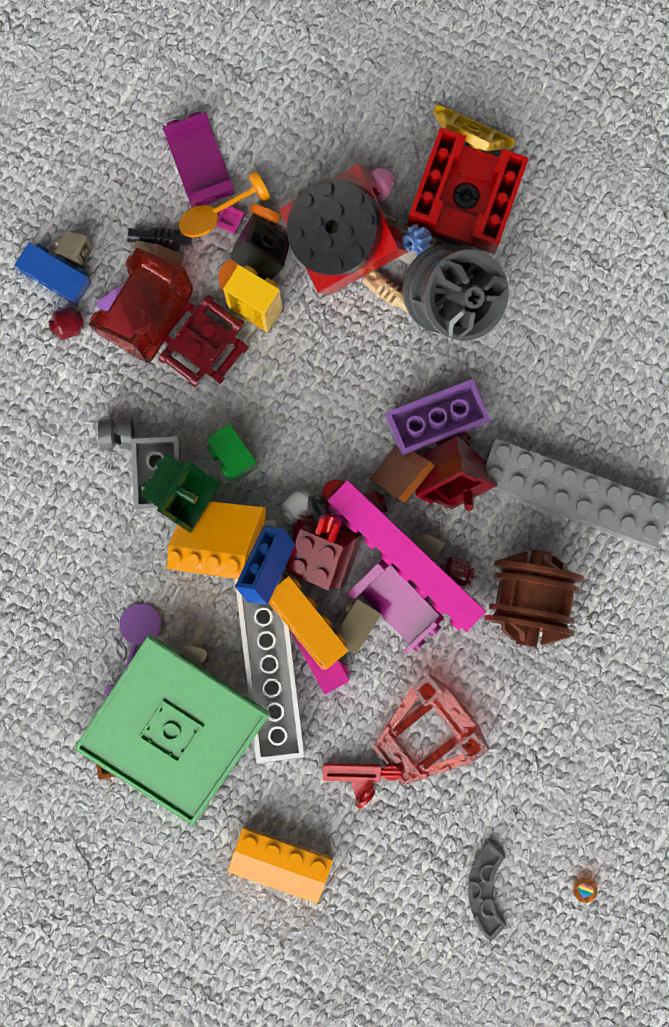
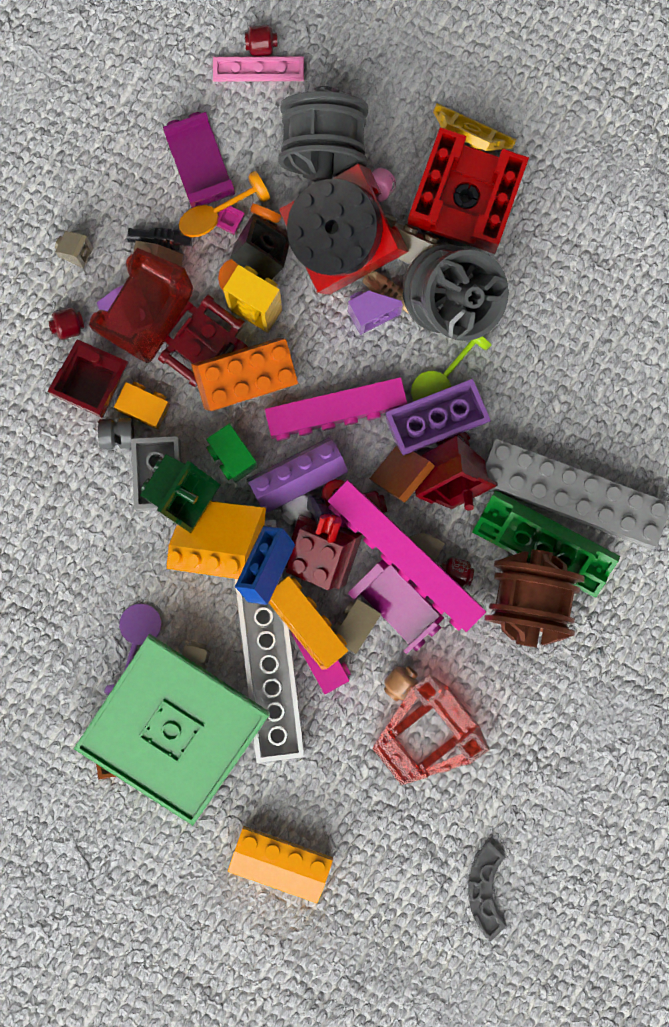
(53, 272): blue brick -> none
(88, 378): none -> dark red piece
(142, 405): none -> light orange brick
(244, 374): none -> orange brick
(258, 68): none -> bright pink tile
(260, 40): none -> dark red head
(297, 475): none -> medium lavender slope
(322, 133): none -> dark grey wheel
(335, 408): none -> dark pink brick
(361, 777): piece -> none
(372, 309): none -> medium lavender slope
(400, 682): none -> medium nougat head
(416, 239): medium blue gear -> none
(434, 381): none -> lime piece
(523, 529): none -> green slope
(584, 890): clear orange tile -> none

